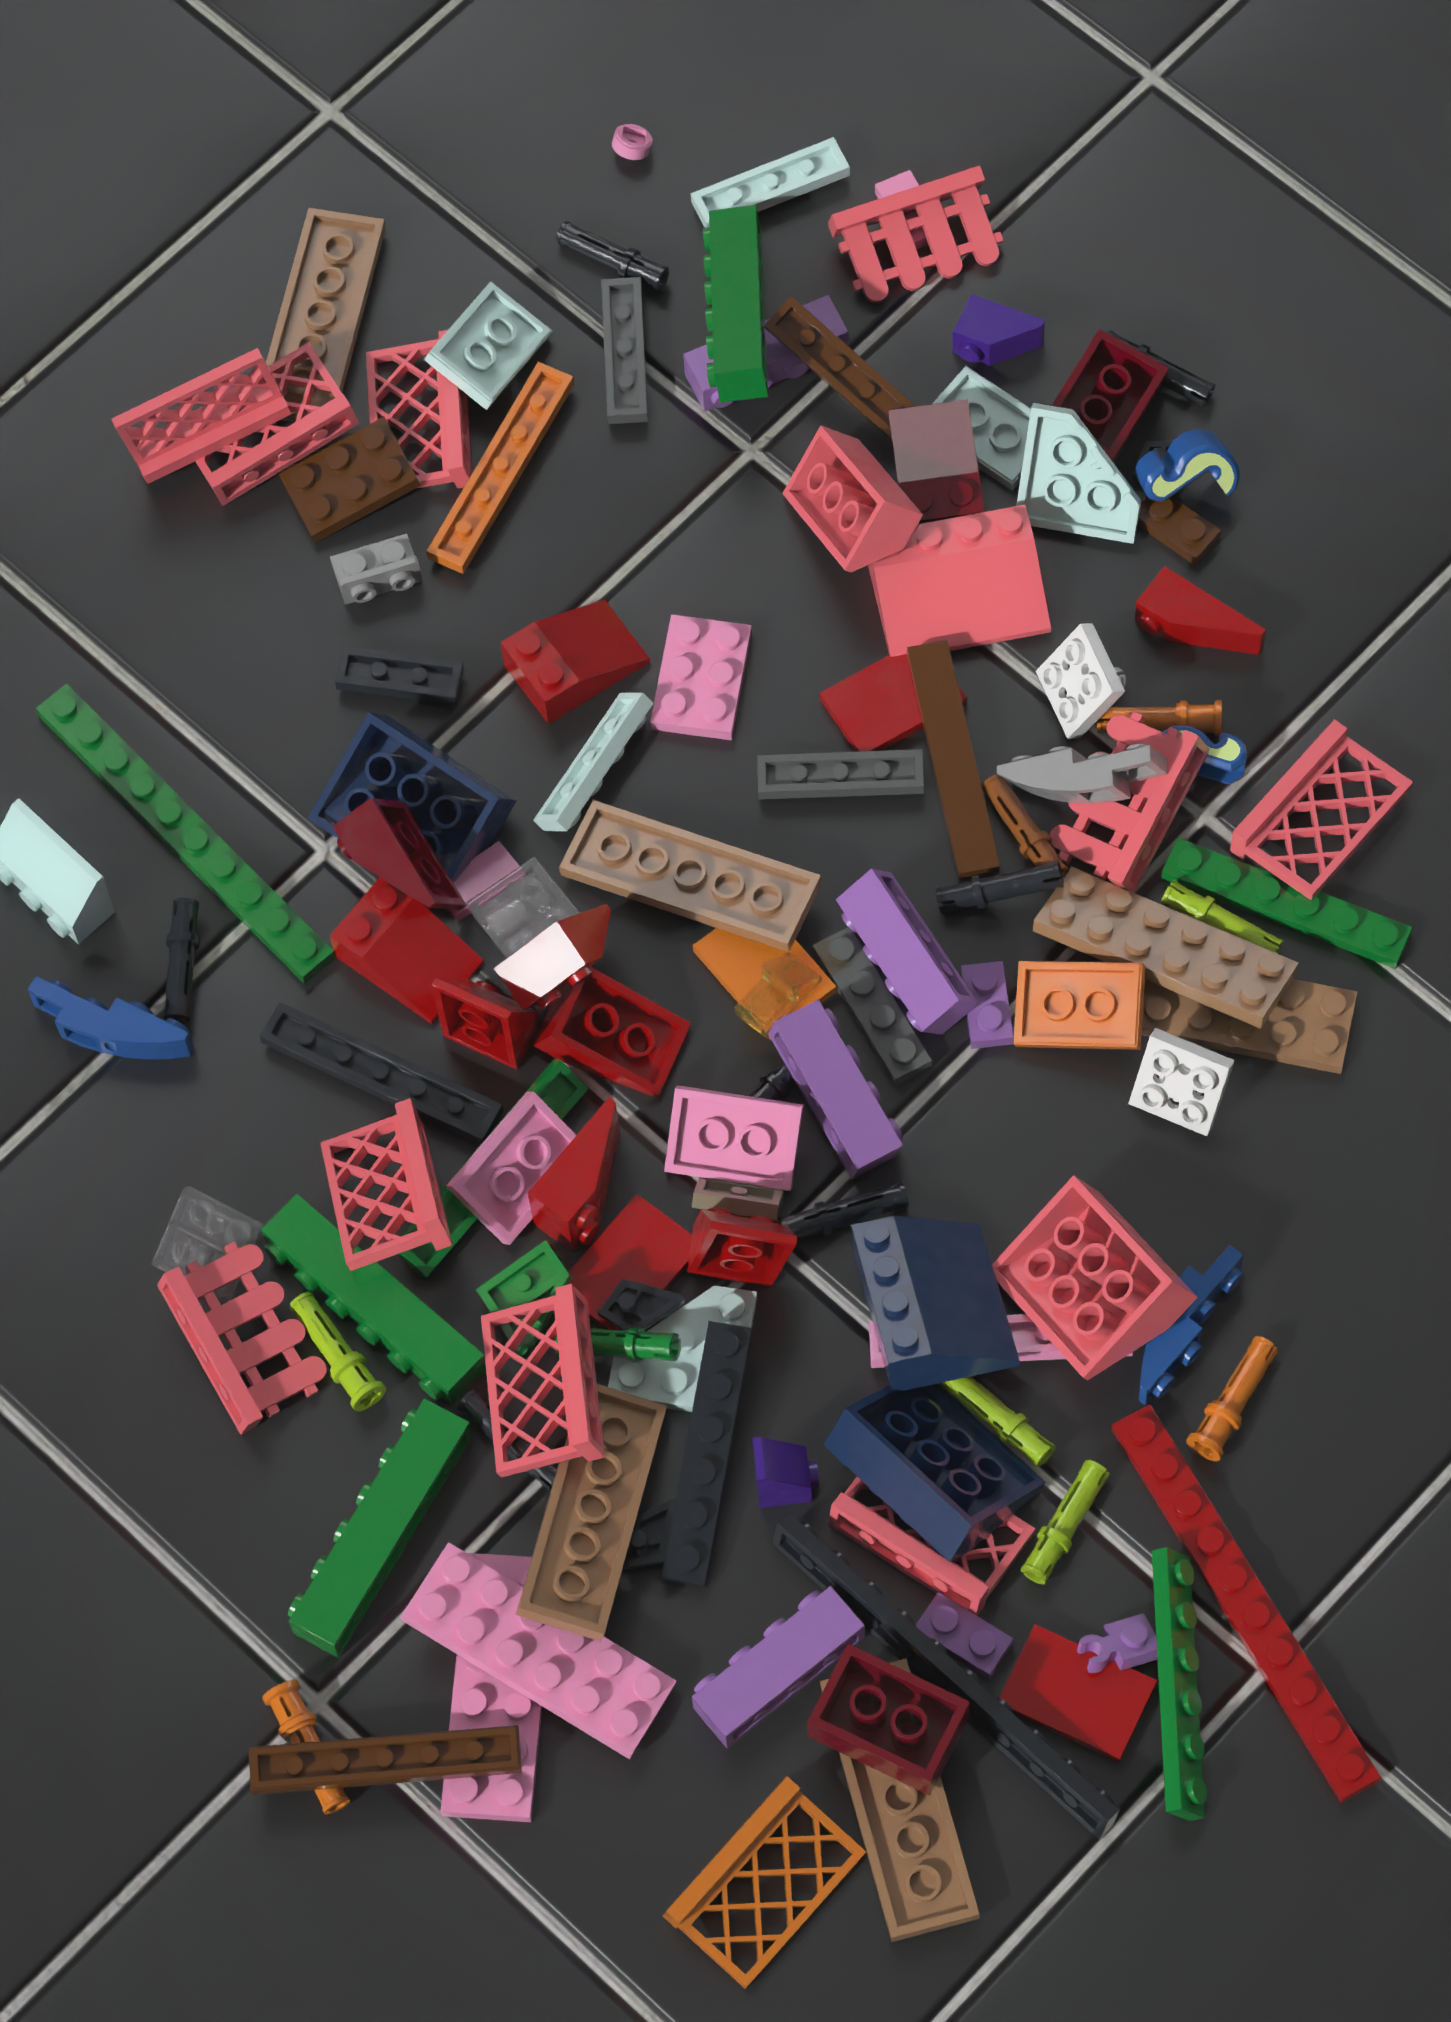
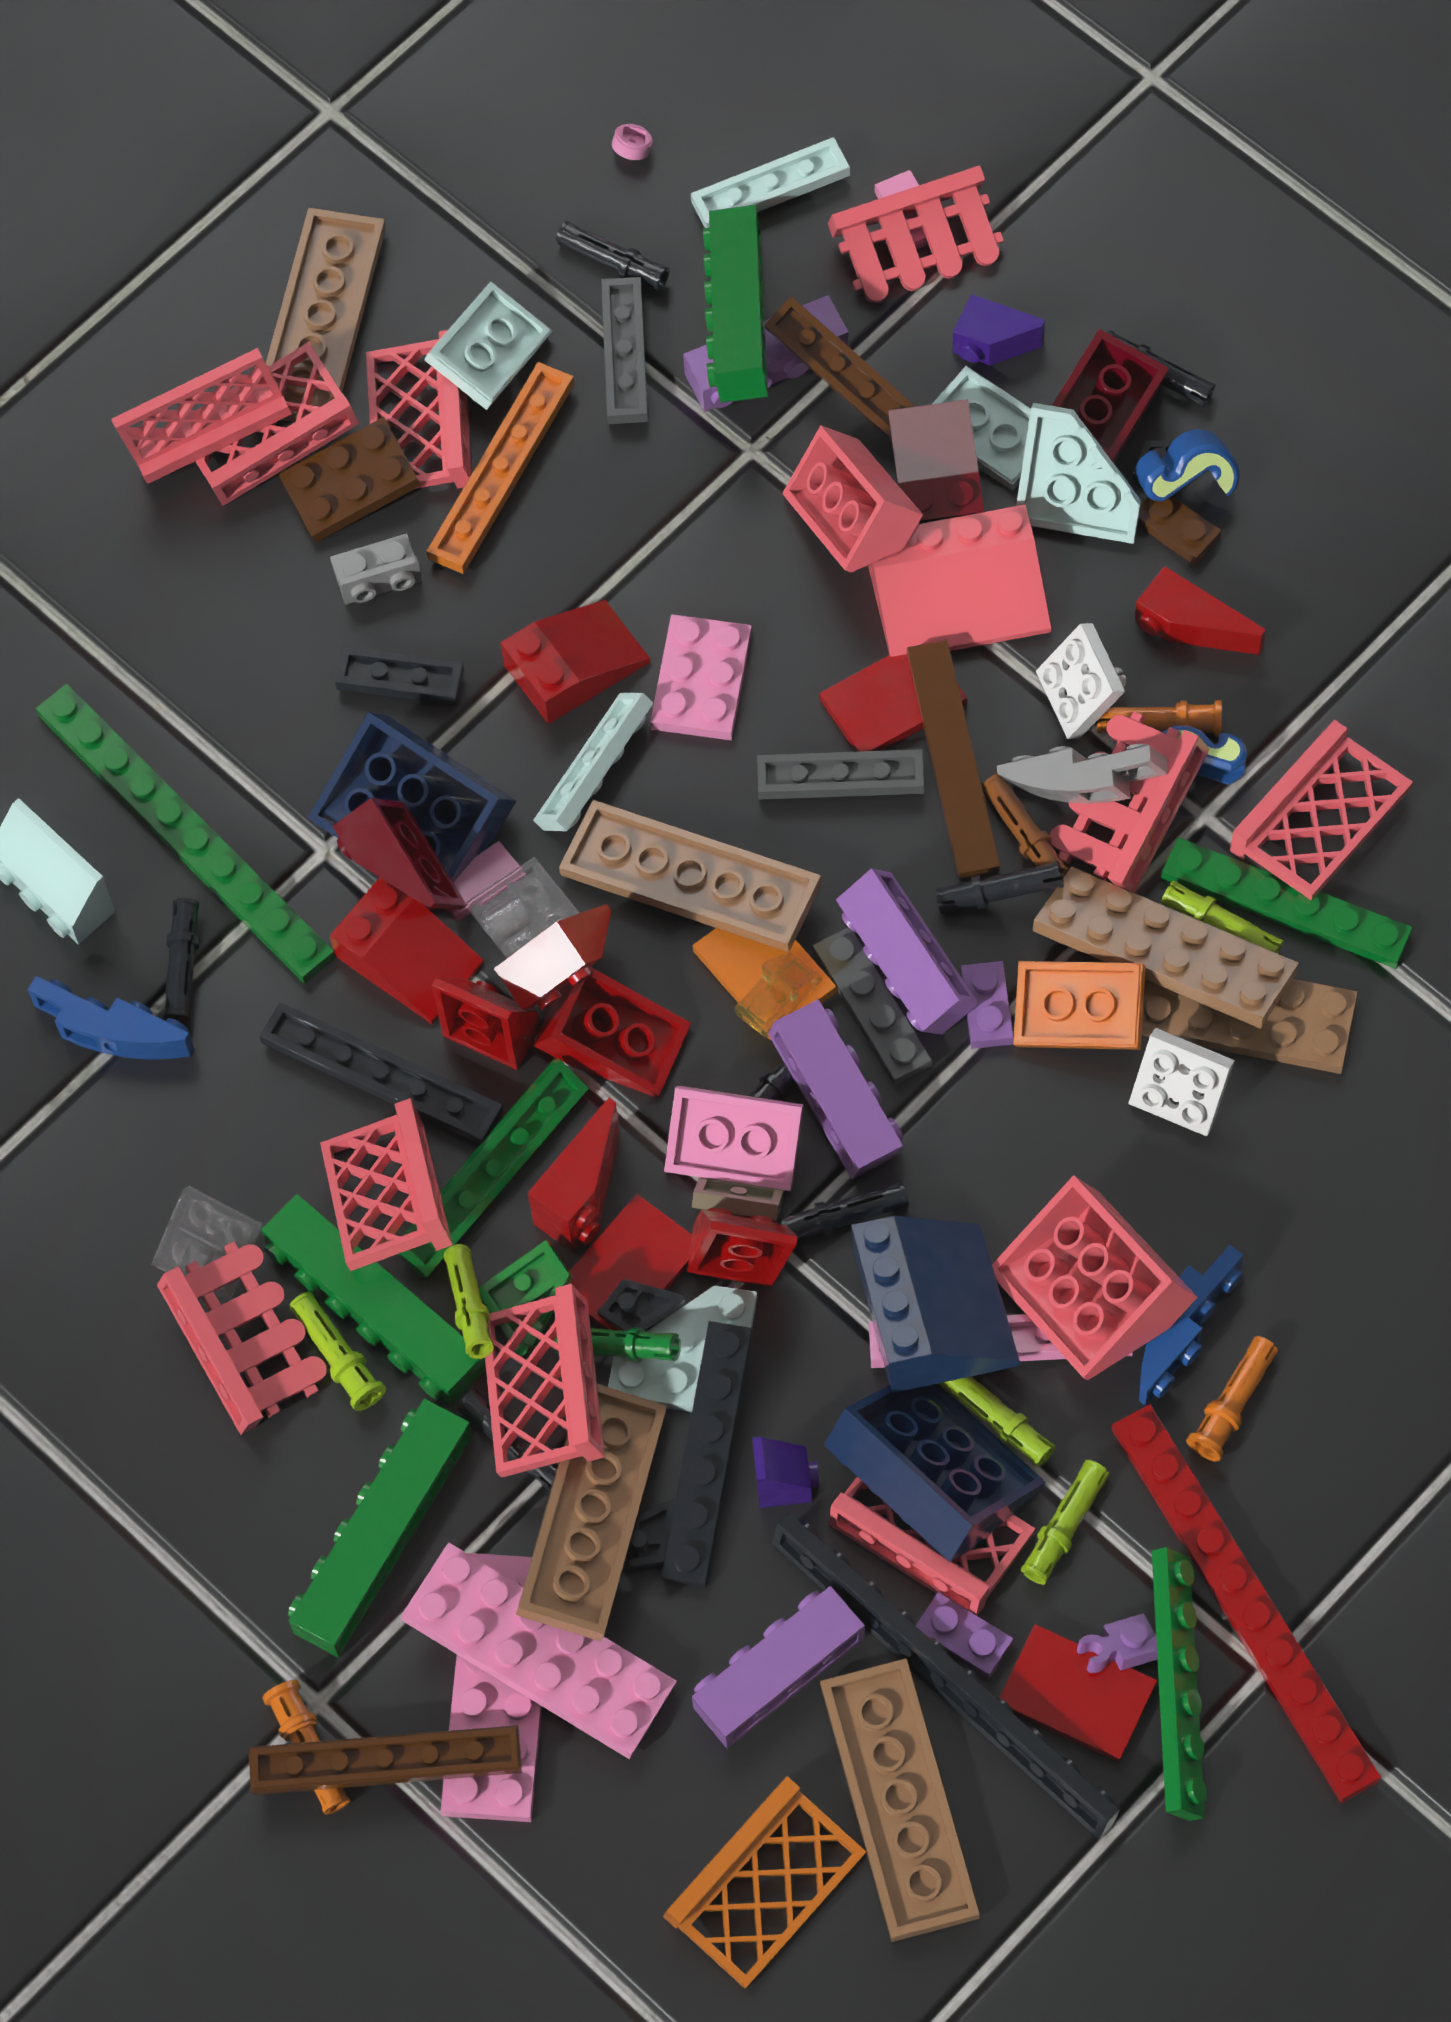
(471, 1313): none -> lime pin
(509, 1164): bright pink plate -> none
(888, 1719): dark red brick -> none

